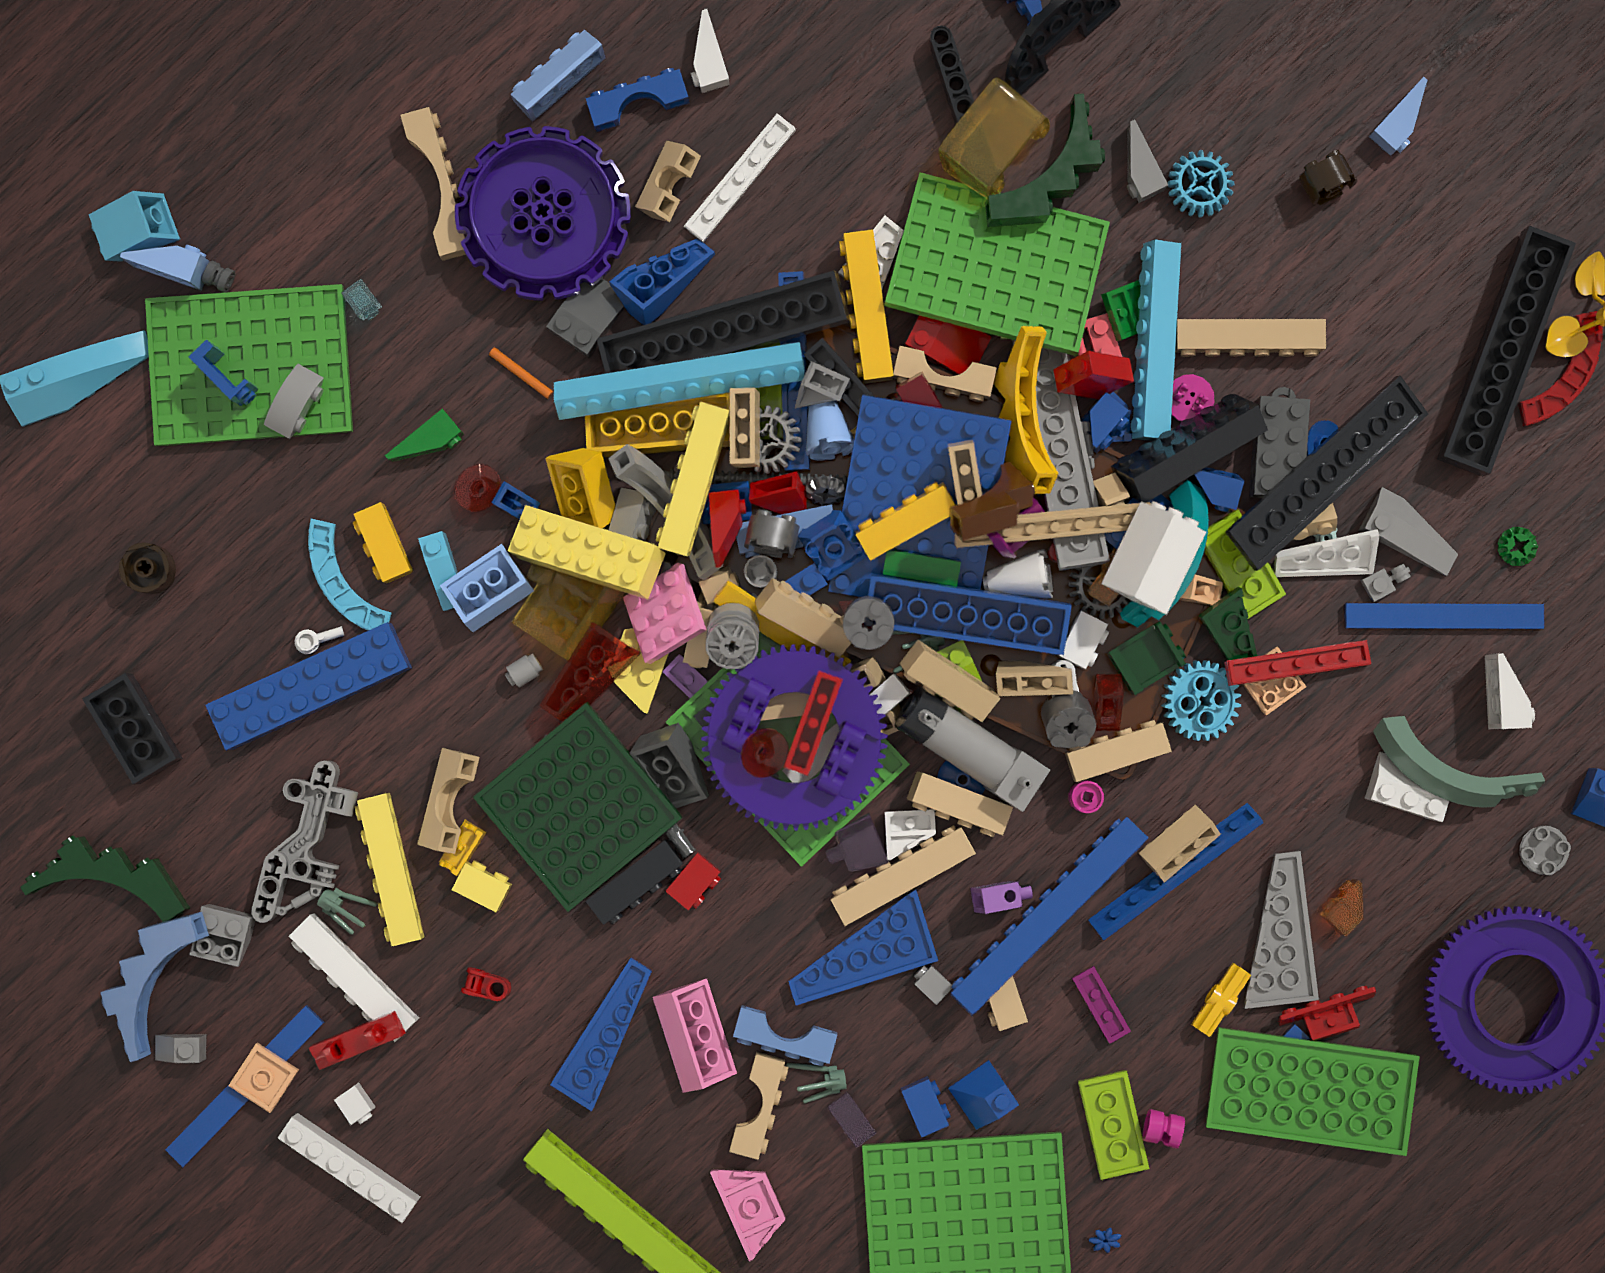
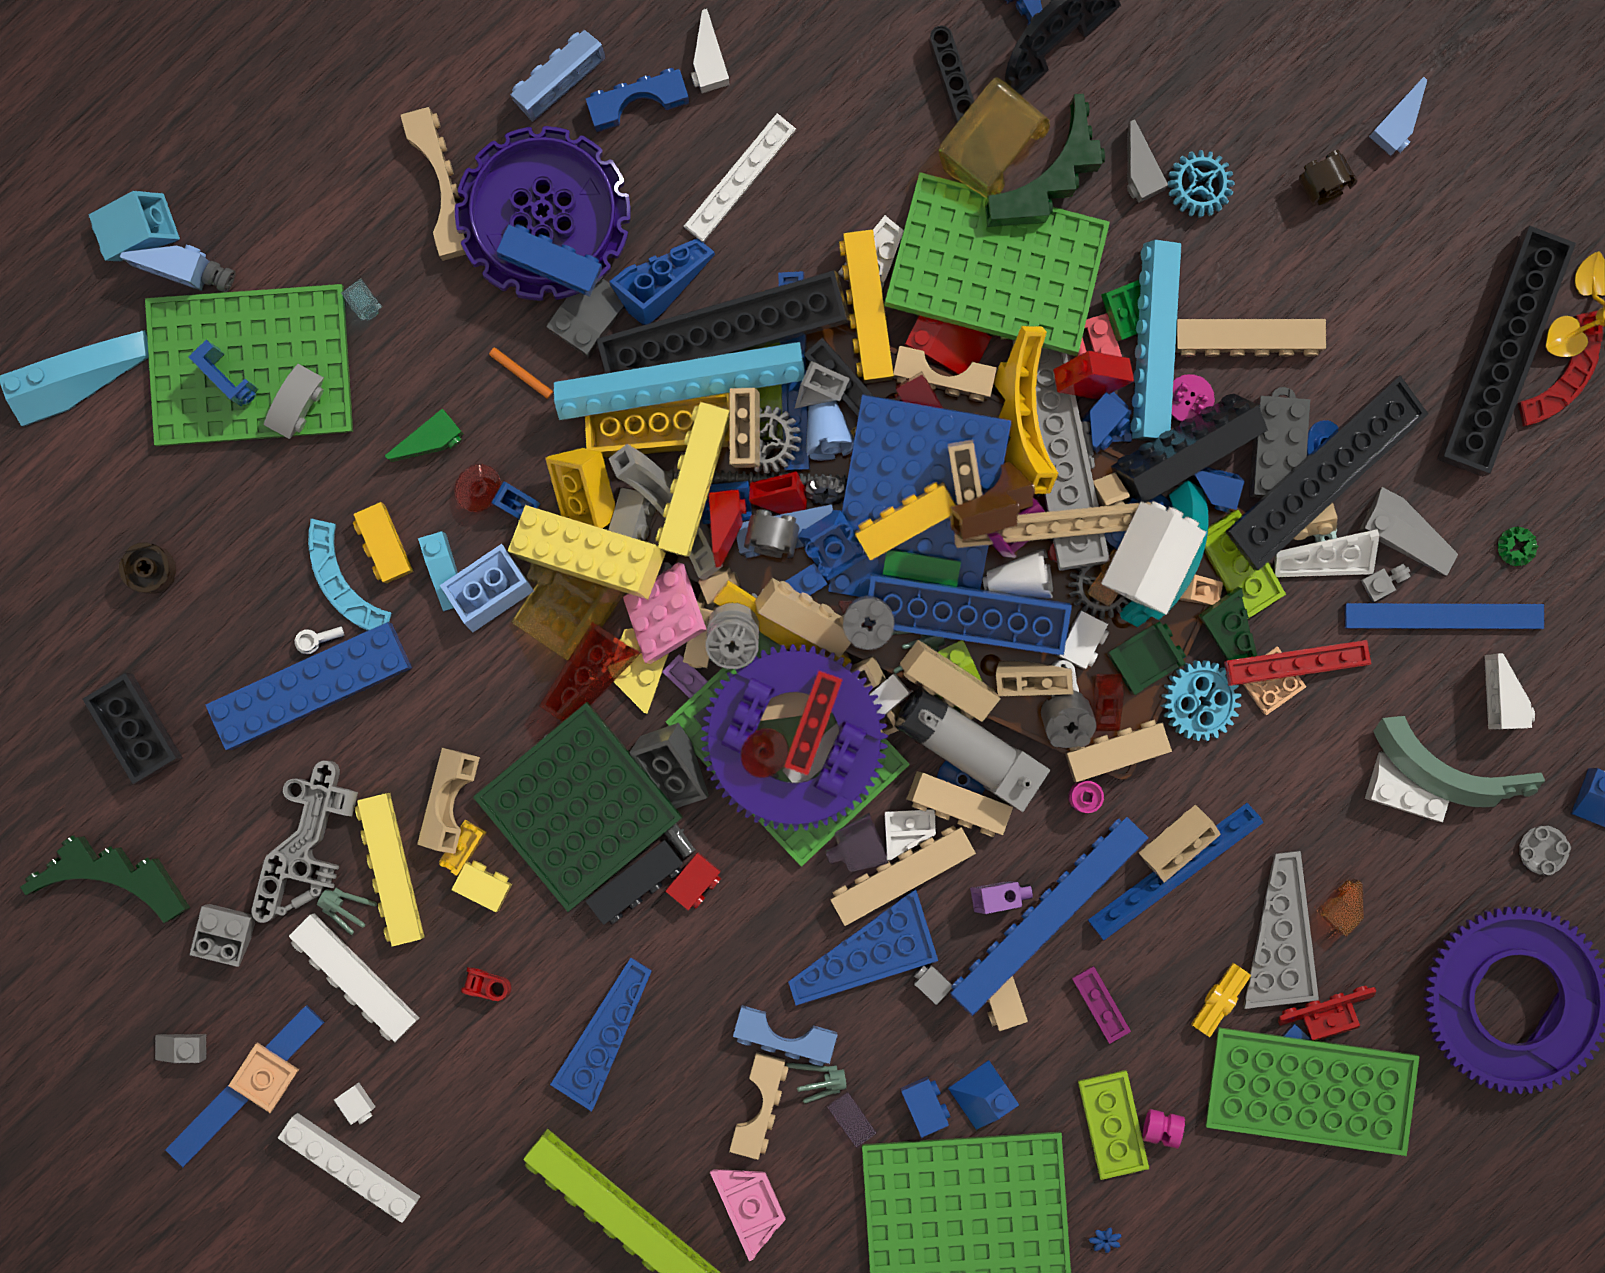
(140, 974): medium blue arch -> none
(357, 1040): red hinge -> none
(523, 670): light grey brick -> none
(549, 260): none -> blue brick
(673, 163): tan arch -> none
(694, 1035): bright pink slope -> none
(760, 571): light grey wheel -> none

